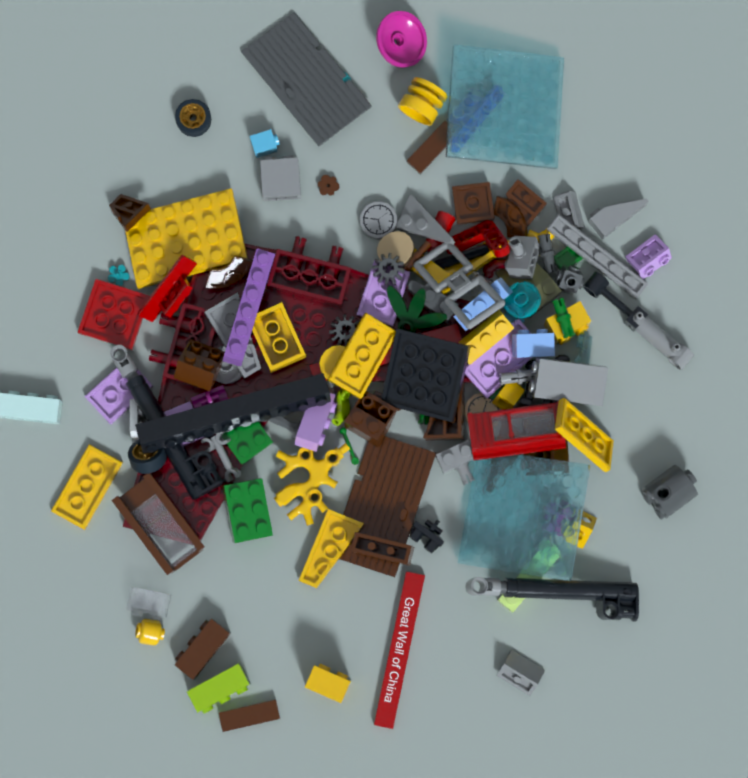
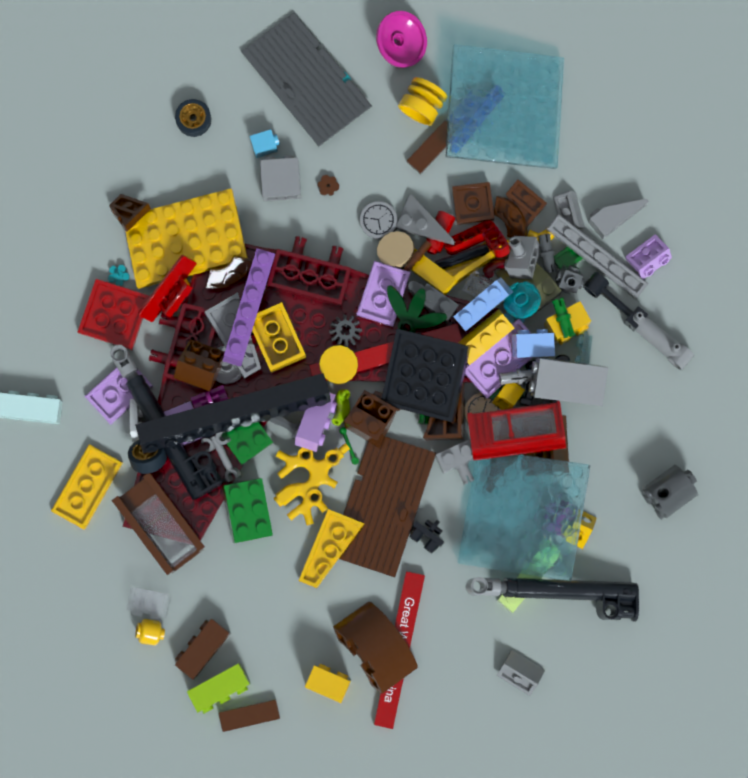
(362, 355): yellow tile -> none
(378, 645): none -> reddish brown panel
(382, 549): reddish brown brick -> none
(383, 265): dark grey gear -> none
(459, 285): light grey bar -> none
(584, 434): yellow tile -> none

